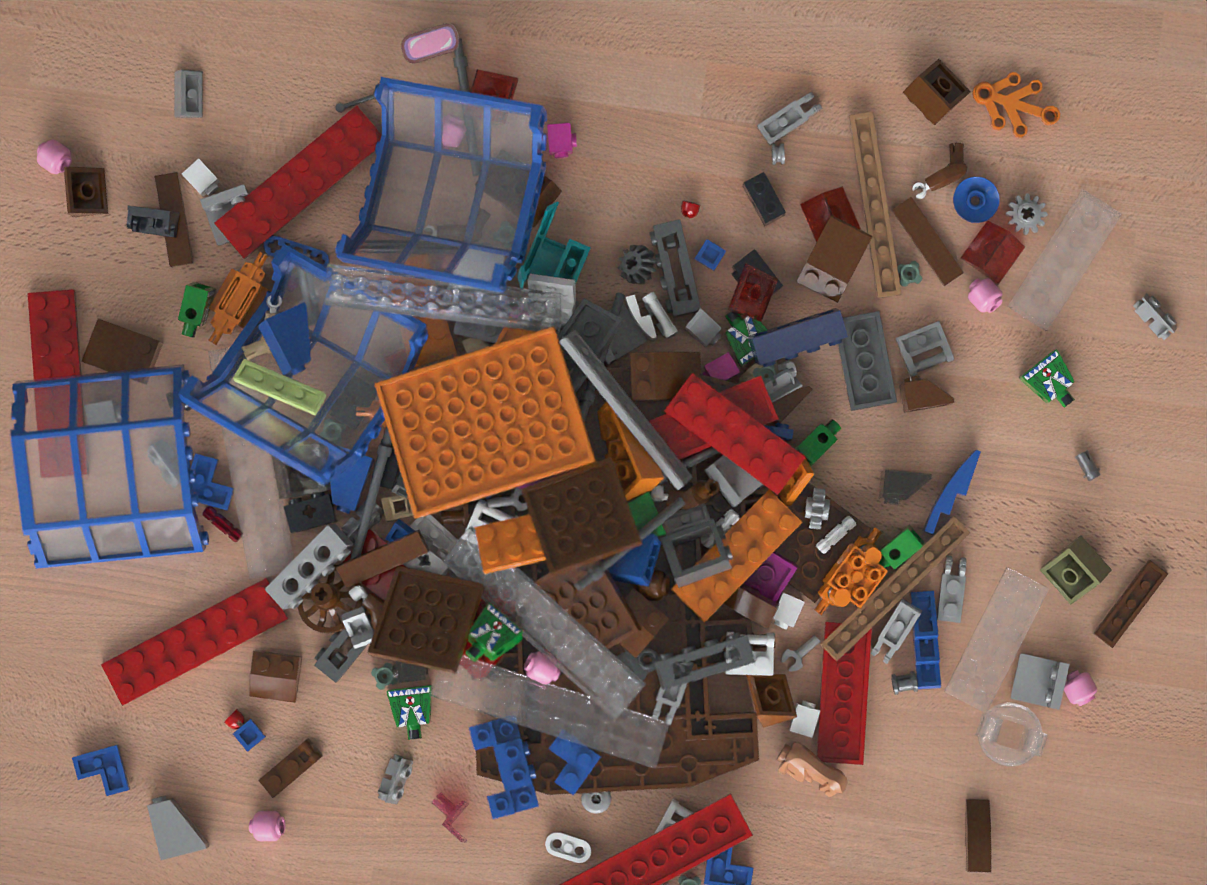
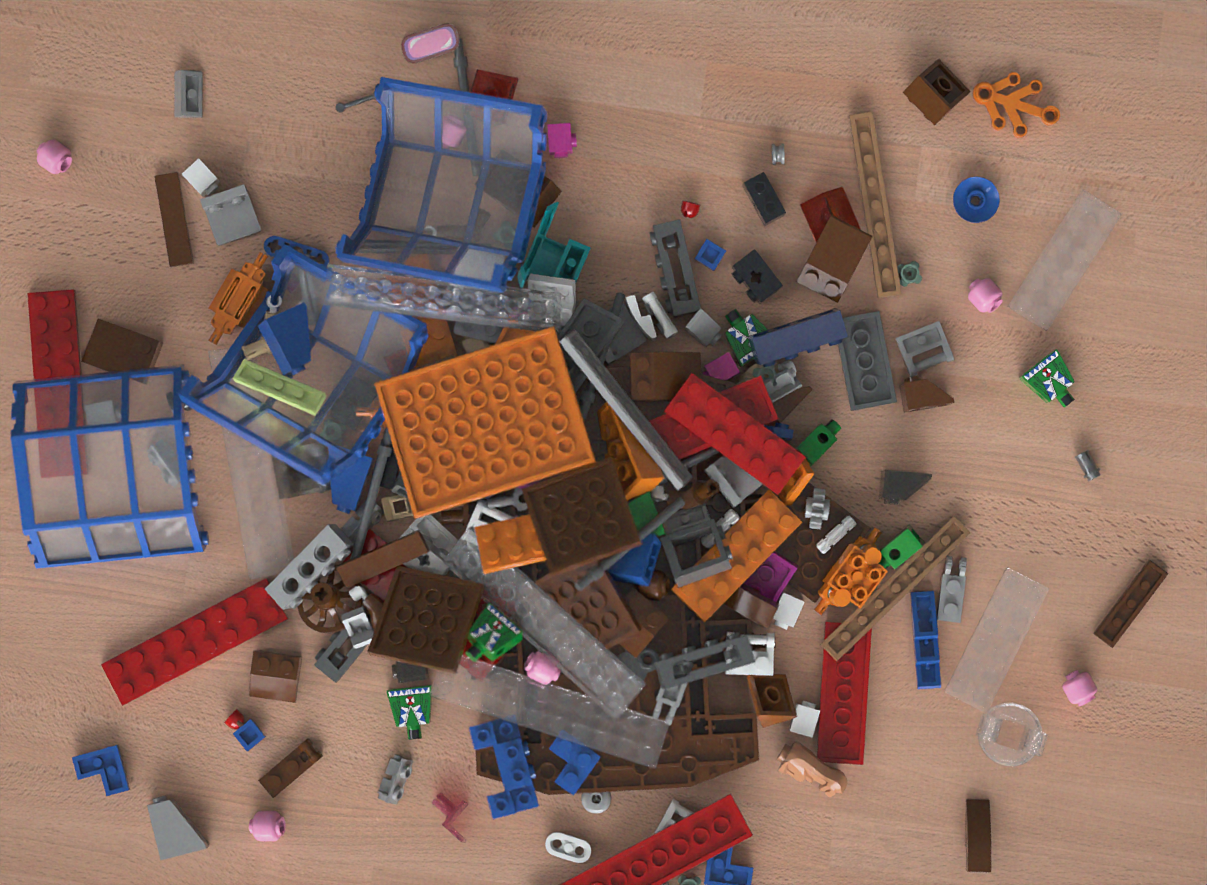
(85, 191): reddish brown slope -> none
(152, 221): black hinge -> none
(199, 298): green torso -> none
(209, 492): blue plate -> none
(222, 523): dark red axle -> none
(299, 182): red plate -> none
(324, 513): black brick -> none
(378, 673): sand green plate -> none
(398, 530): blue plate -> none
(637, 264): dark grey gear -> none
(753, 293): clear red slope -> none
(787, 119): light grey hinge -> none
(799, 653): light grey bar -> none
(897, 628): light grey hinge -> none
(904, 682): dark grey bush -> none
(927, 241): reddish brown tile -> none
(948, 174): reddish brown arm -> none
(956, 485): blue slope -> none
(993, 251): clear red slope -> none
(1023, 205): light grey gear -> none
(1039, 681): light grey bracket -> none
(1076, 570): olive slope -> none
(1151, 308): light grey hinge -> none

